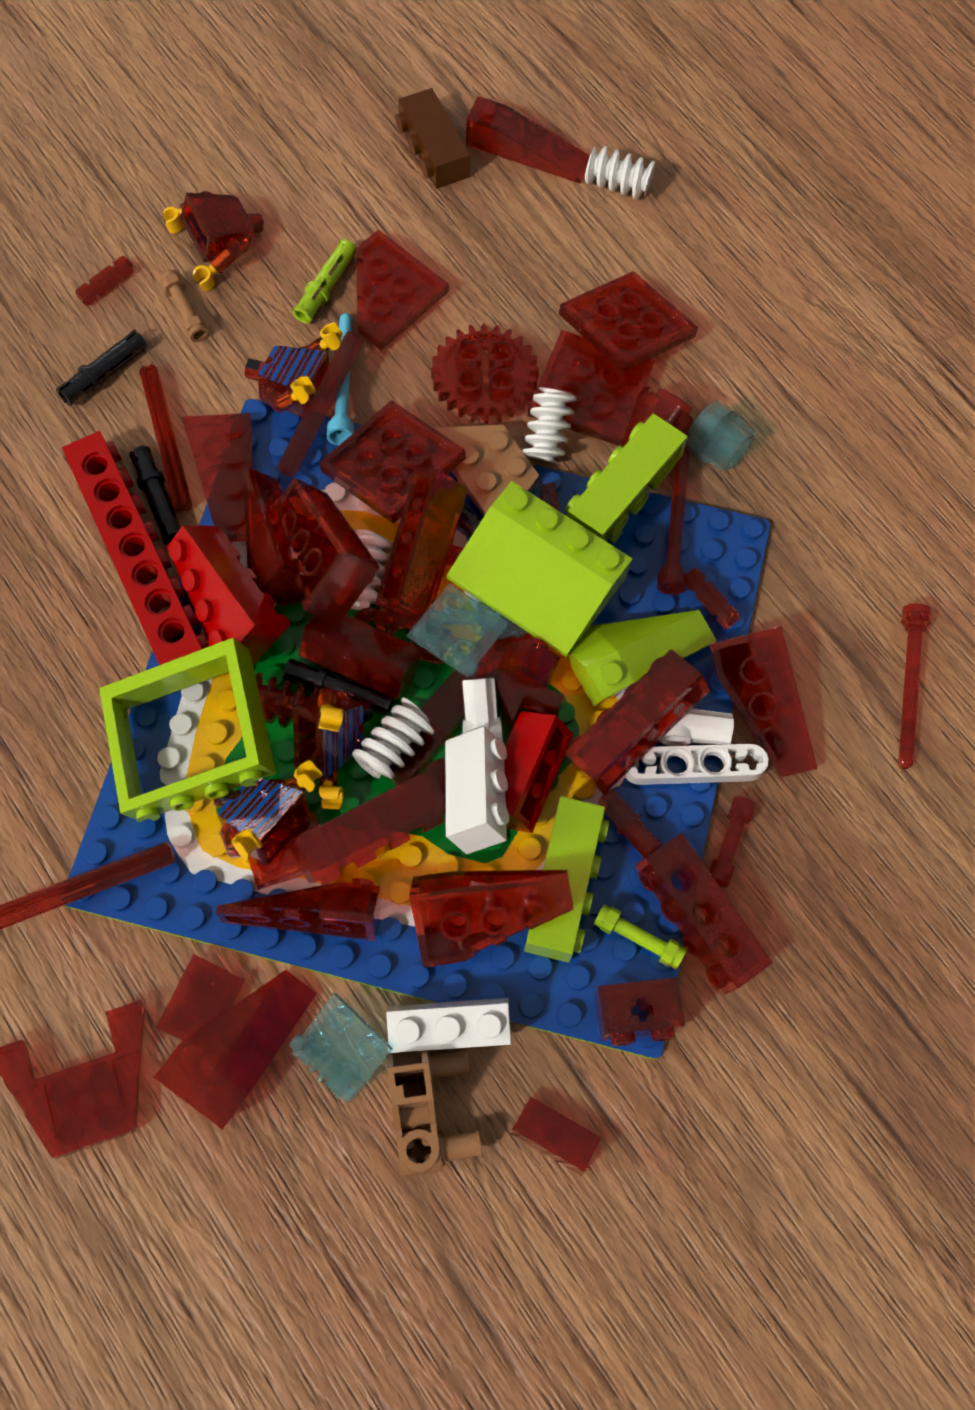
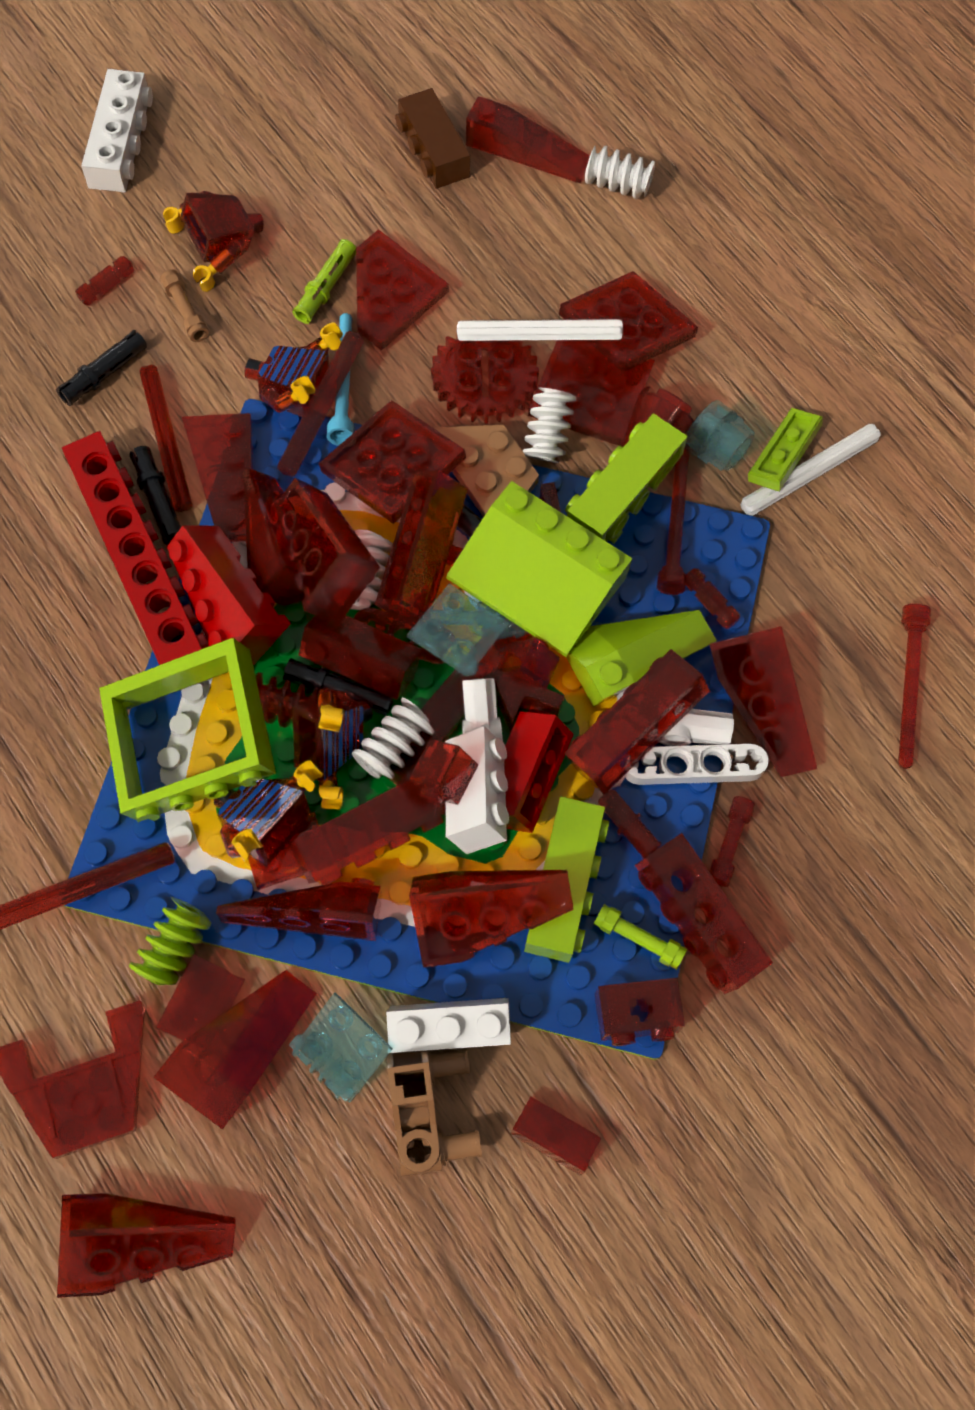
(117, 130): none -> white brick
(126, 1238): none -> clear red wedge
(172, 944): none -> lime piece
(443, 772): none -> clear red brick
(539, 330): none -> white axle
(785, 449): none -> lime tile
(813, 468): none -> white axle

